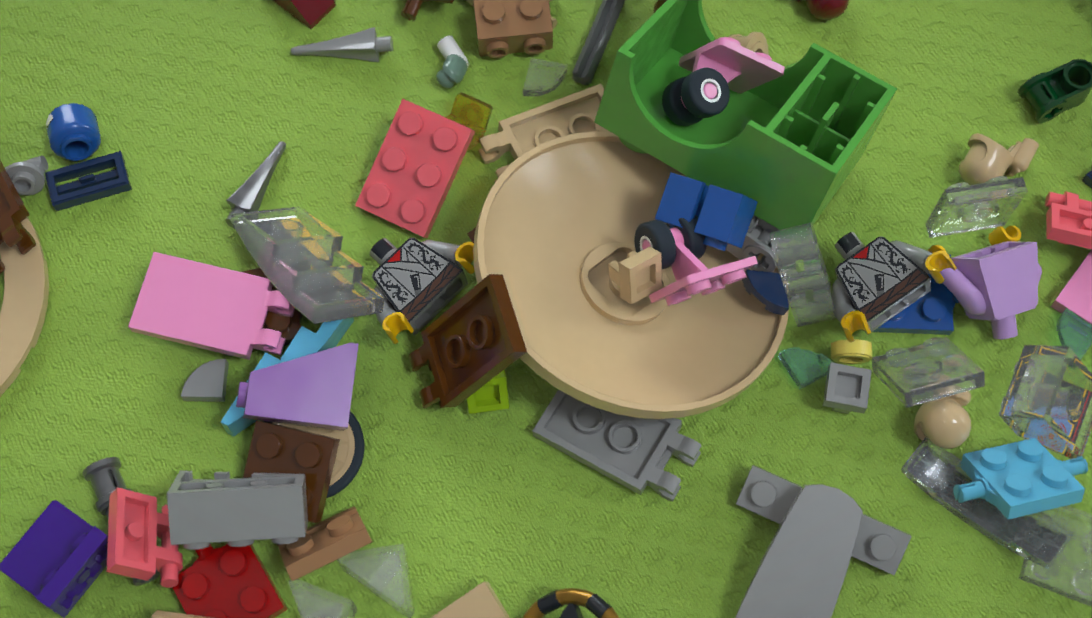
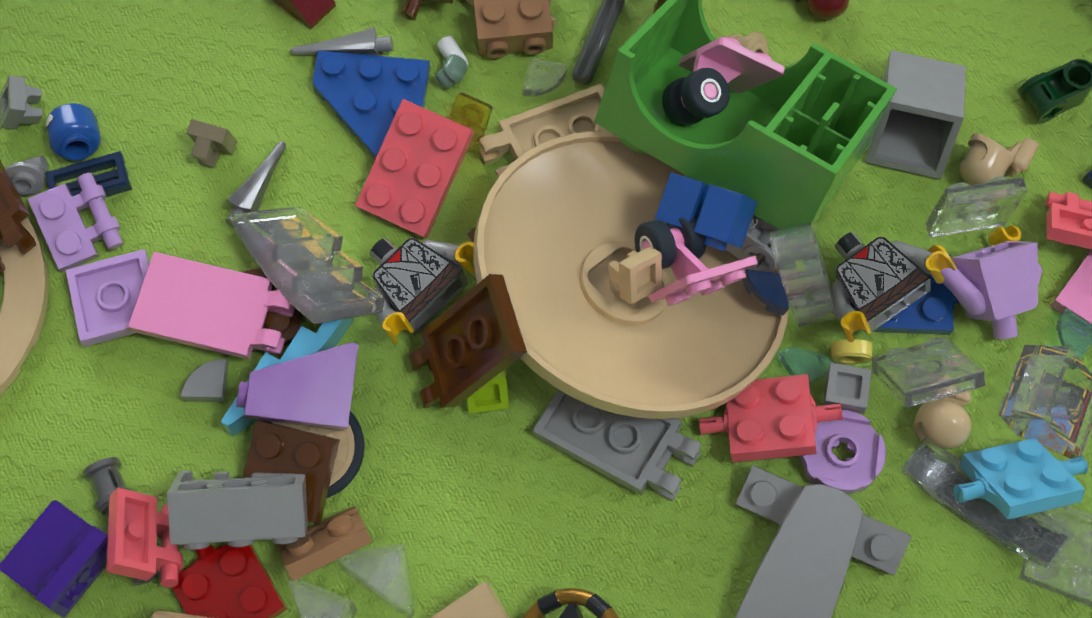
(14, 104): none -> light grey tile
(64, 227): none -> lavender plate
(106, 295): none -> lavender plate
(210, 142): none -> dark tan tile
(369, 90): none -> blue plate
(772, 419): none -> coral plate
(854, 473): none -> lavender plate
(921, 117): none -> light grey slope

